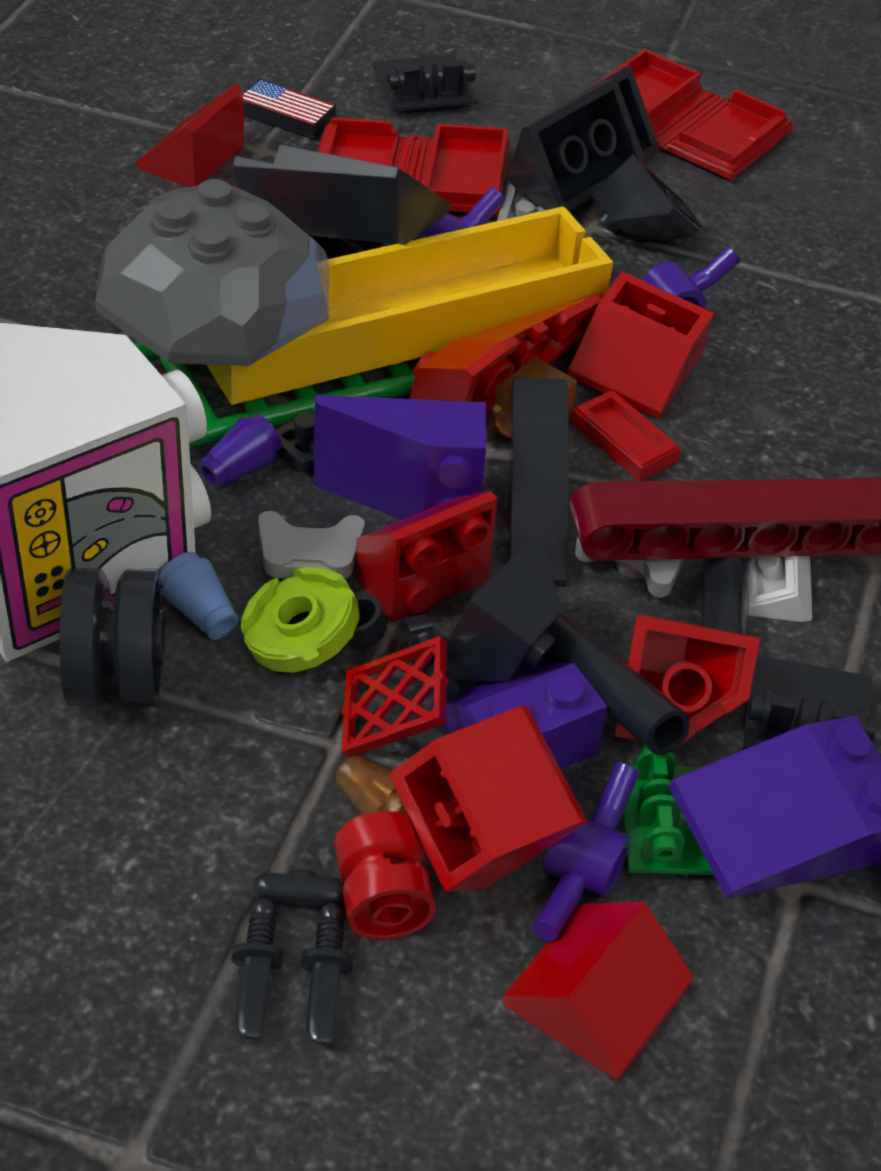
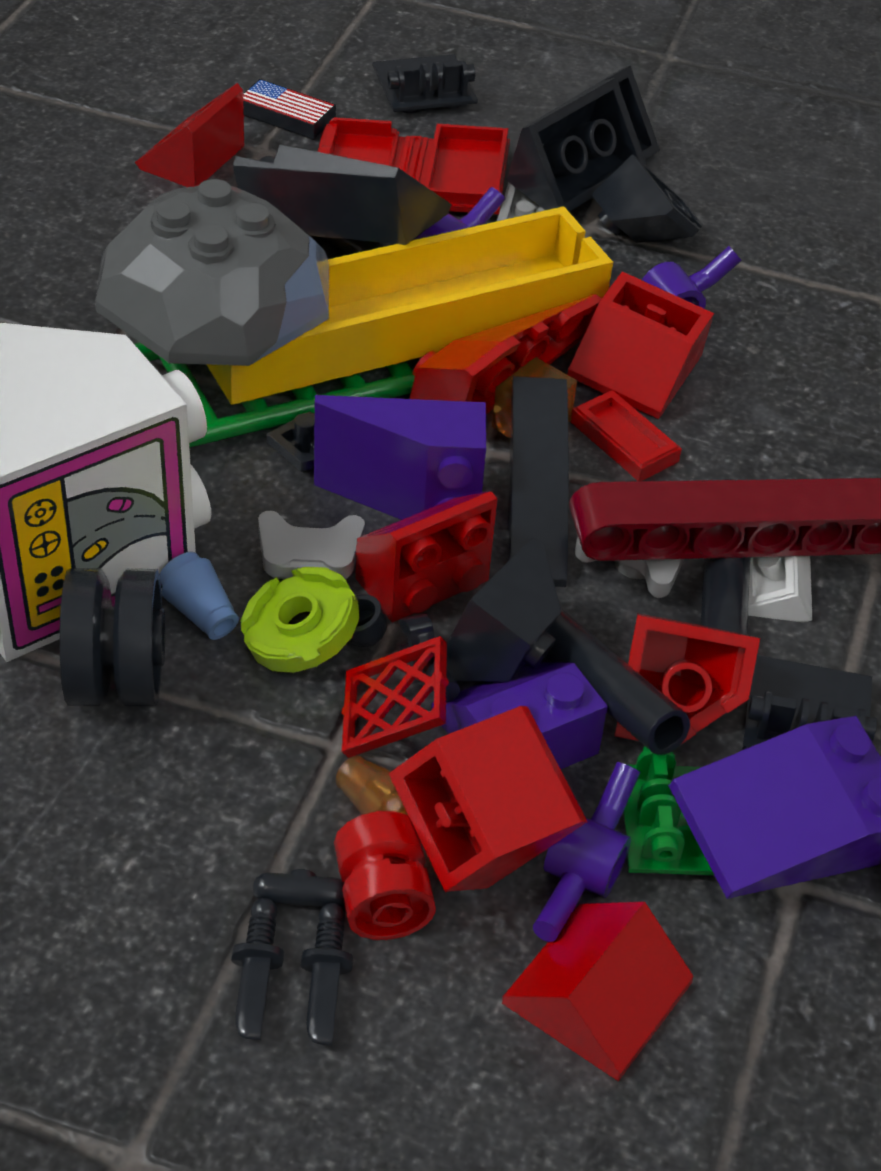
(241, 451): dark purple cone -> none
(701, 124): red piece -> none

